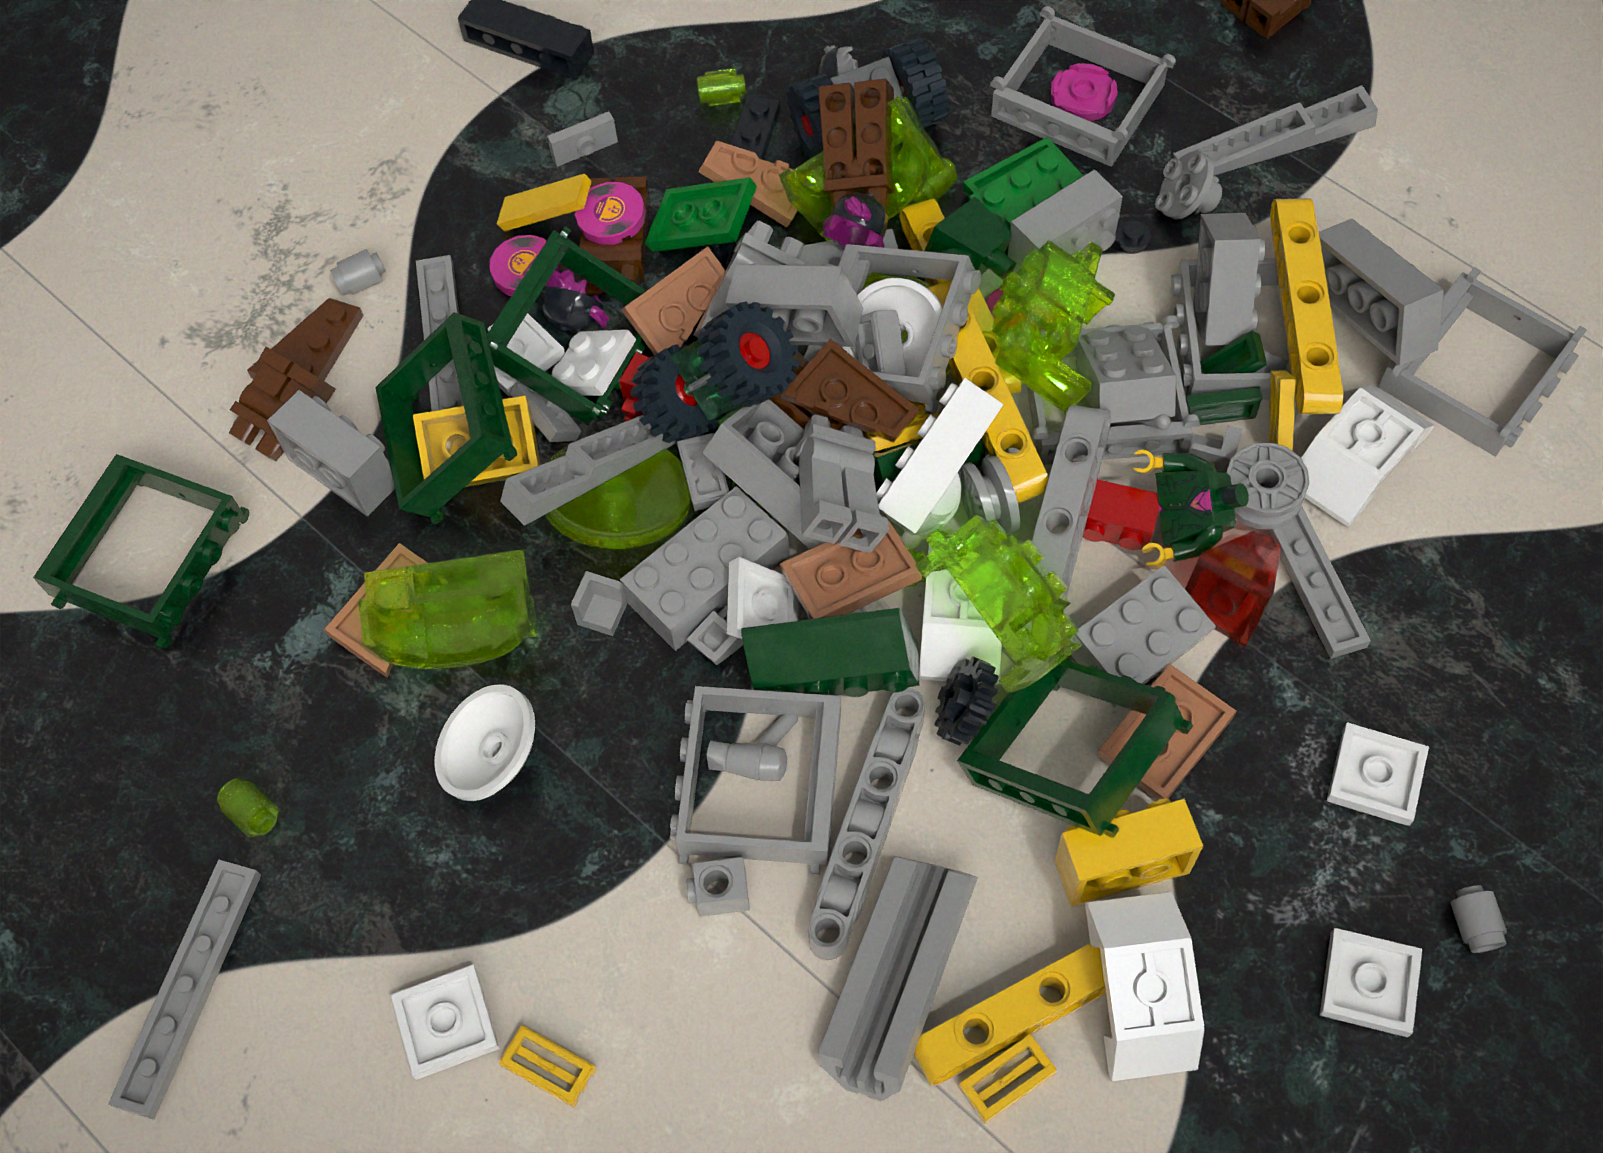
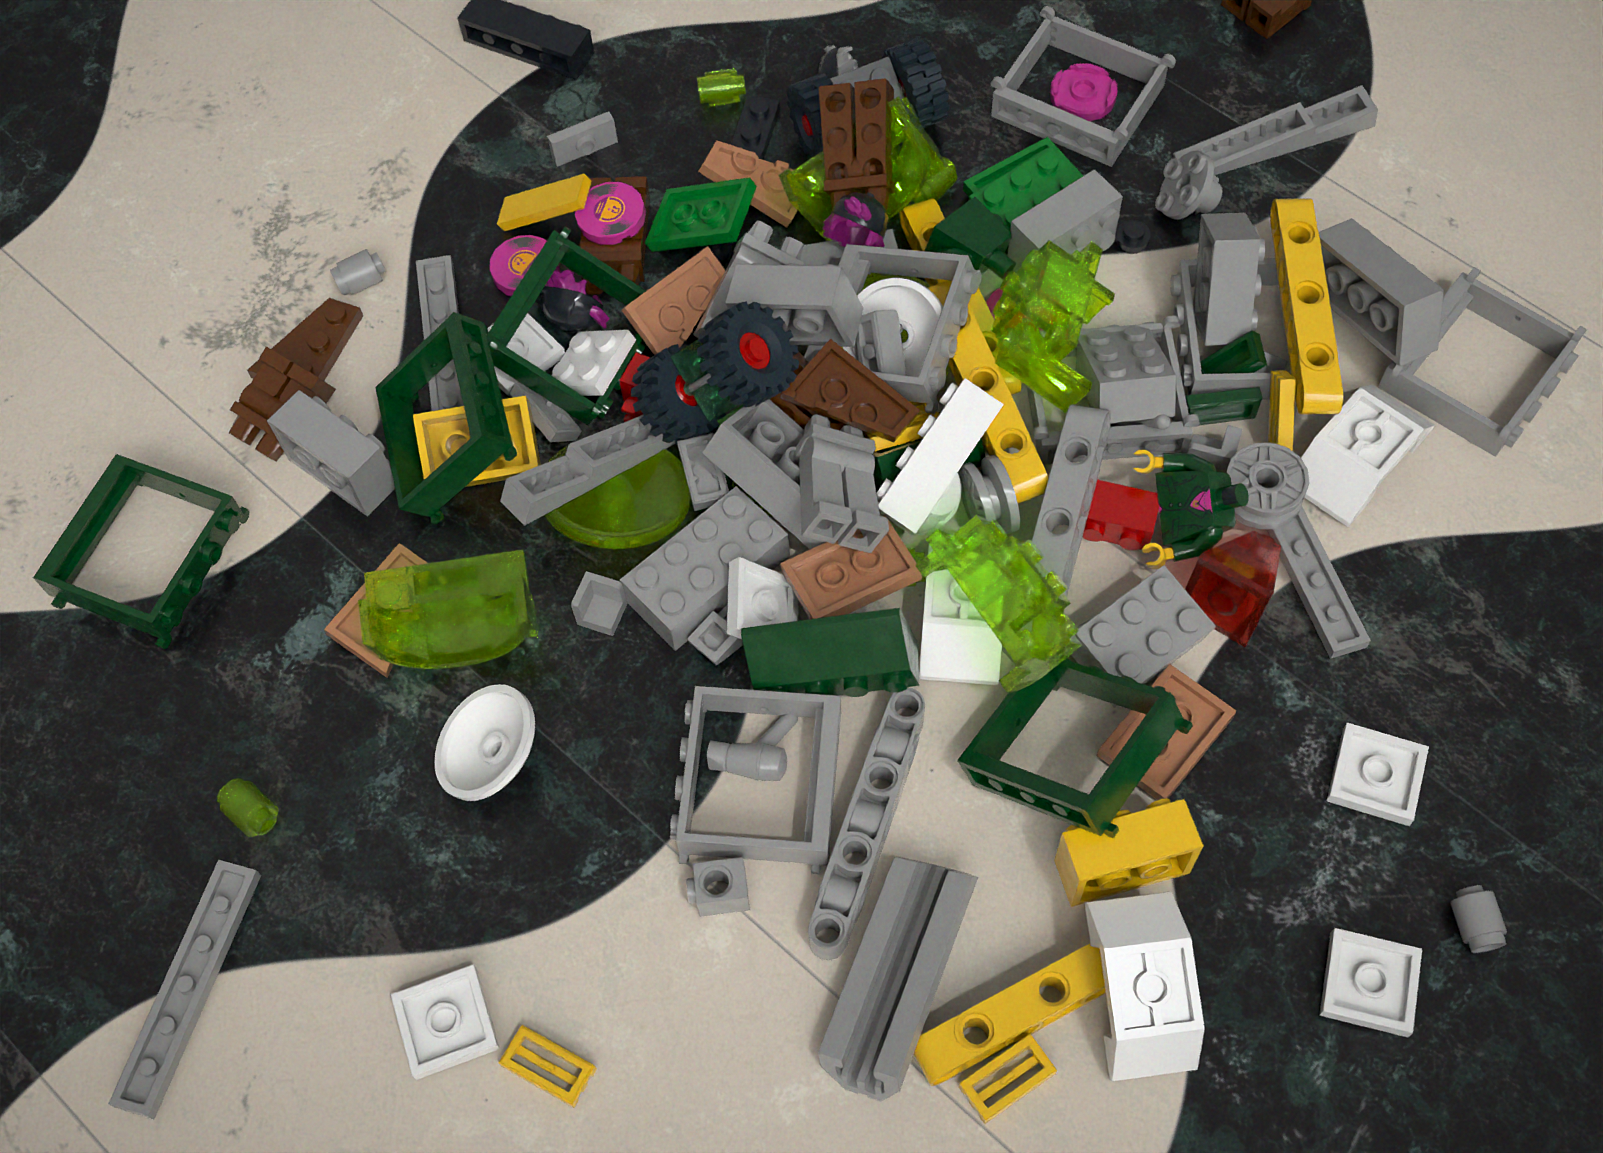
(966, 701): black gear -> none

